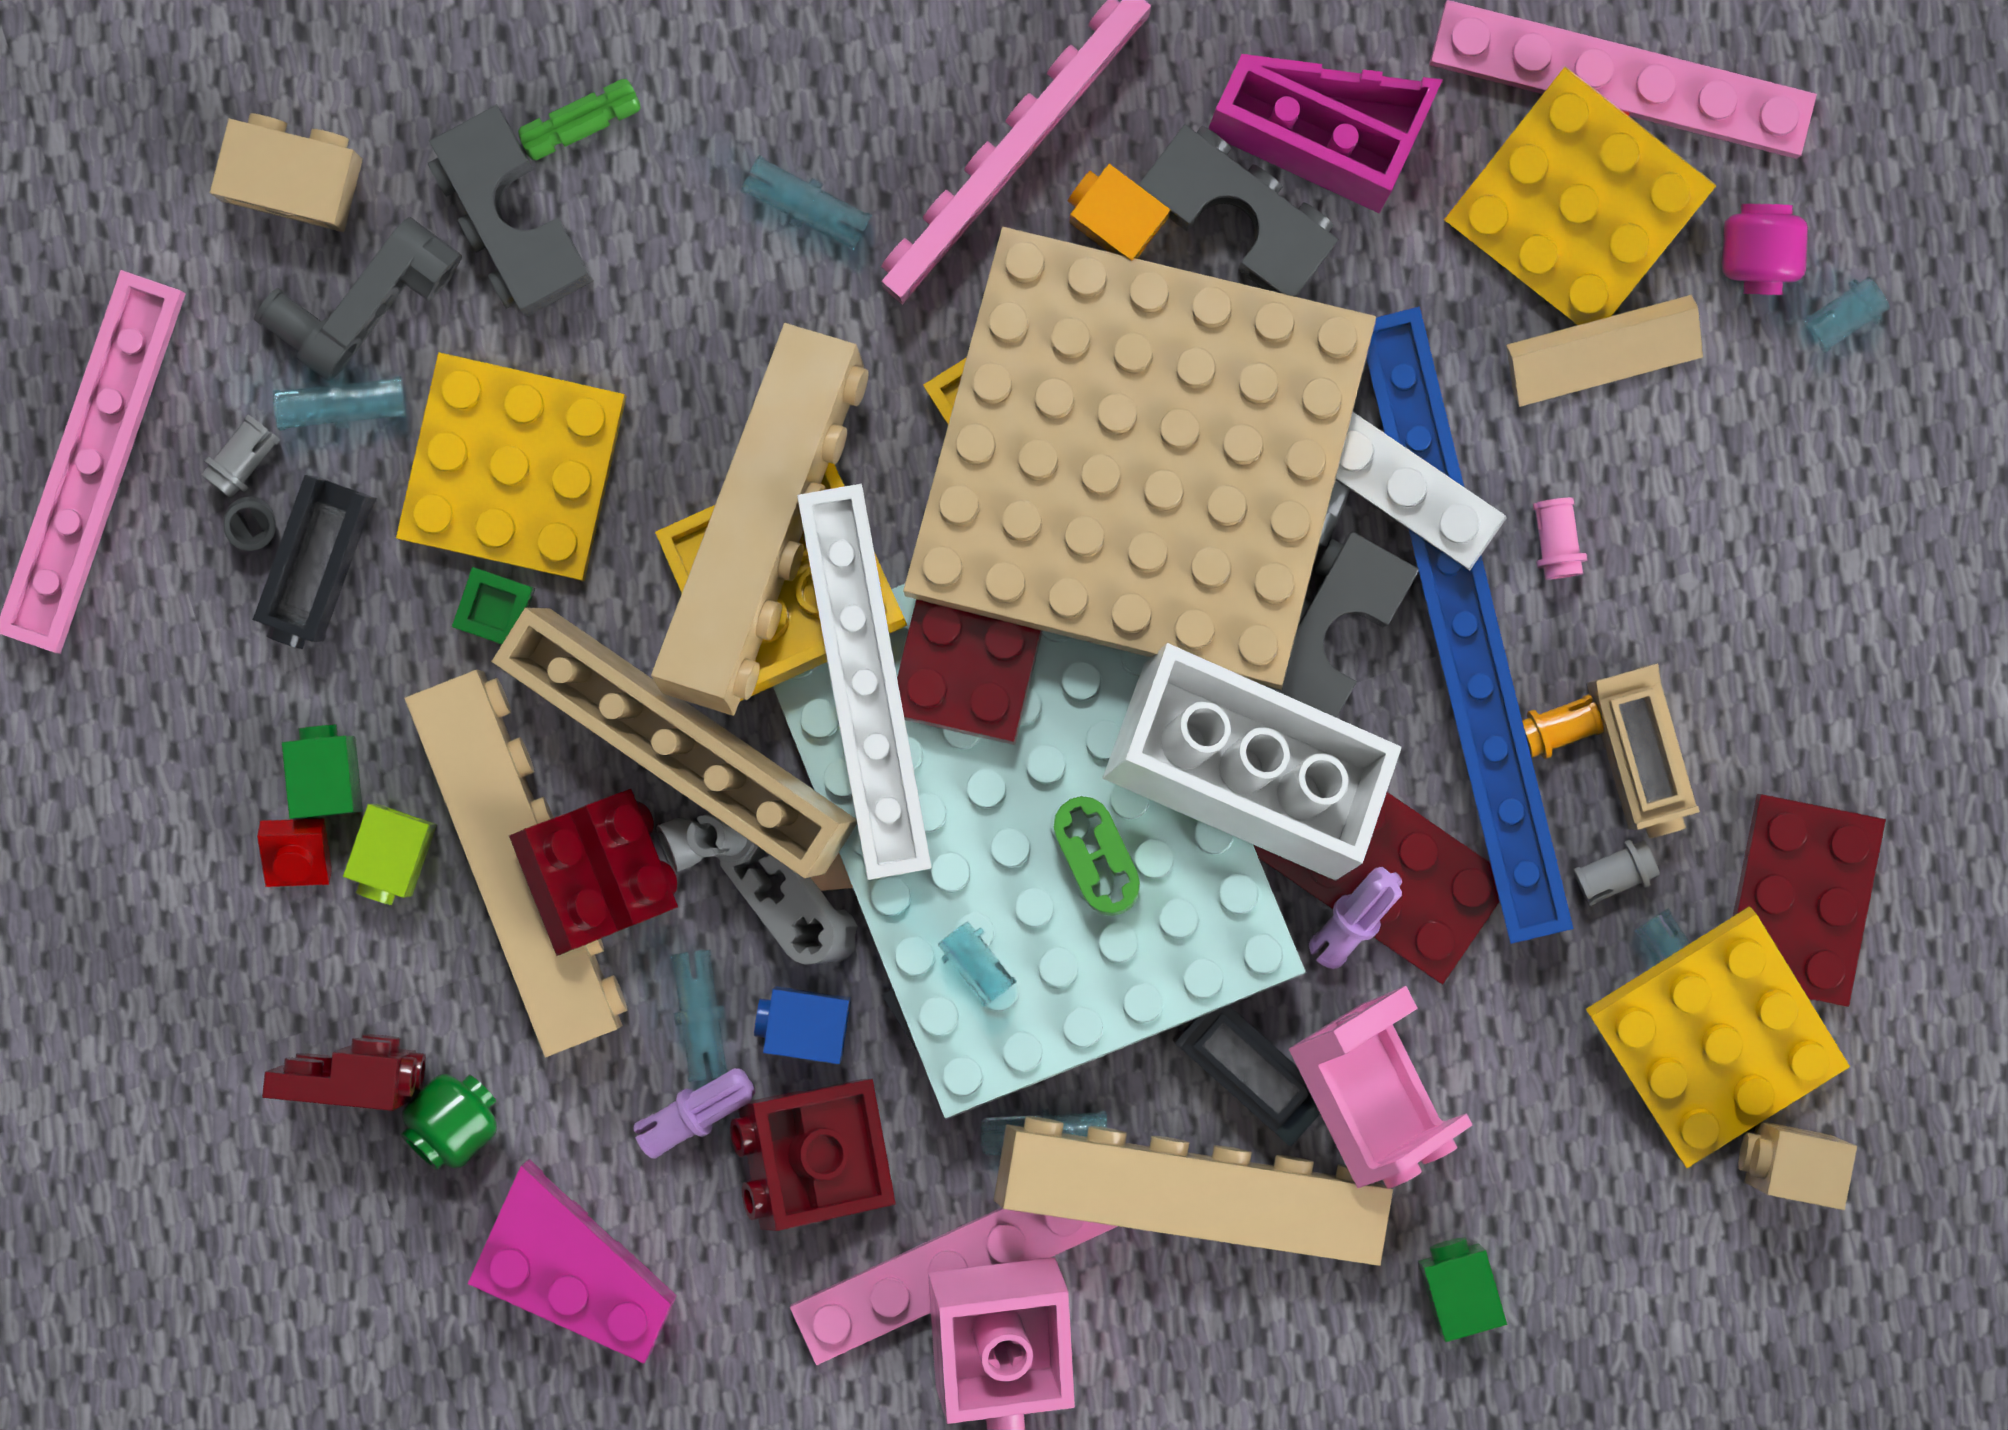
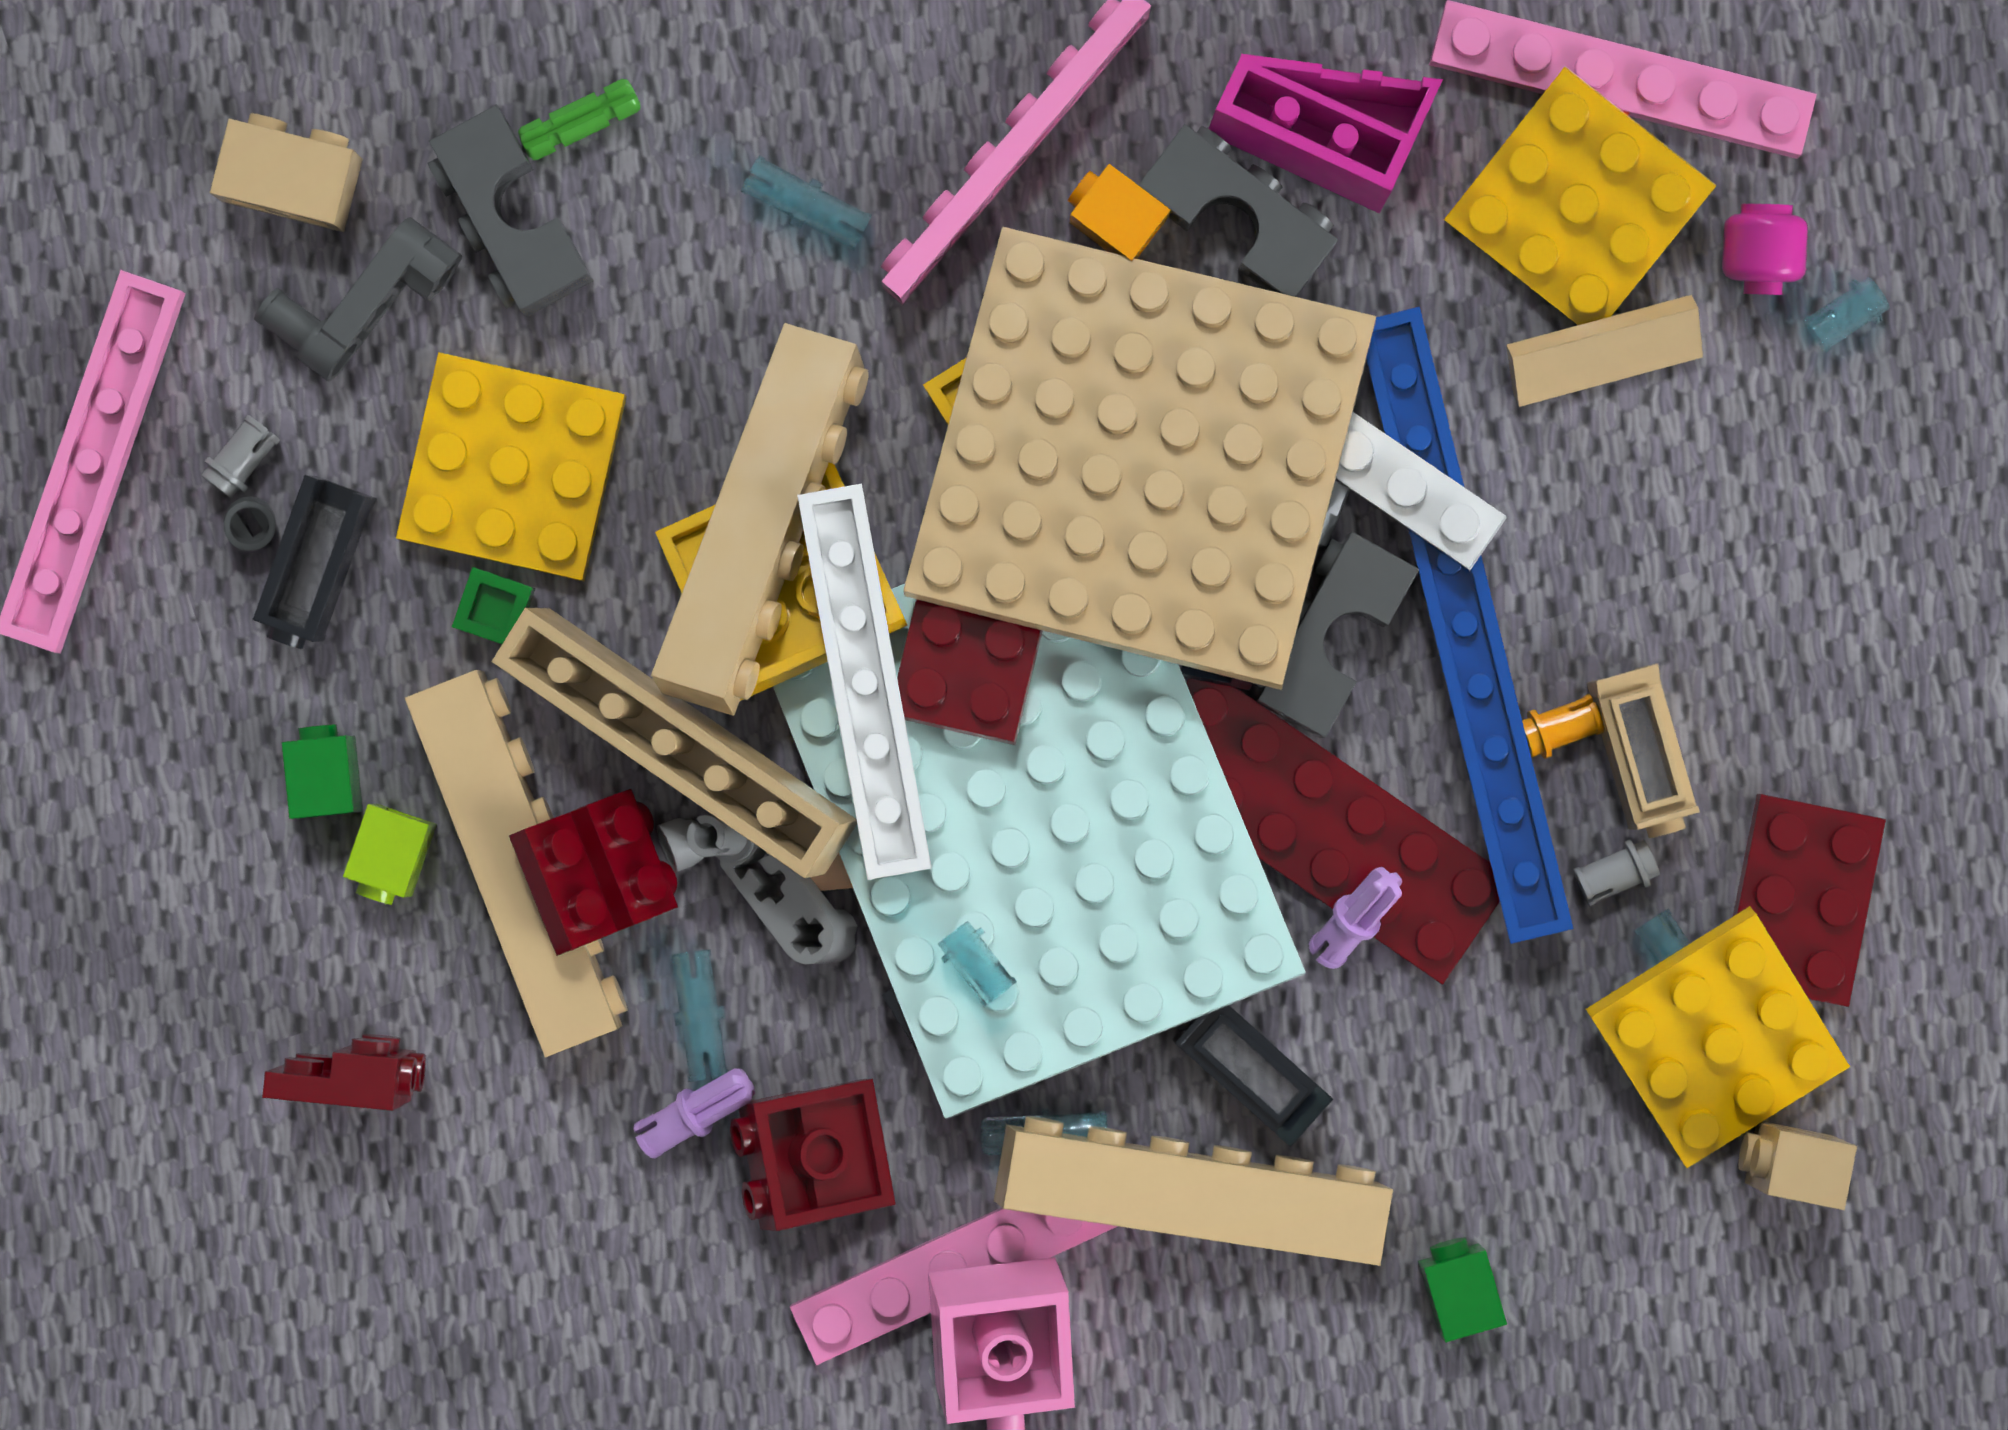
(294, 852): red plate -> none
(339, 403): clear light blue pin -> none
(449, 1121): green head -> none
(570, 1270): dark pink wedge -> none
(803, 1024): blue brick -> none
(1111, 849): bright green beam -> none
(1252, 762): white brick -> none
(1374, 1093): bright pink panel -> none
(1558, 539): bright pink pin -> none

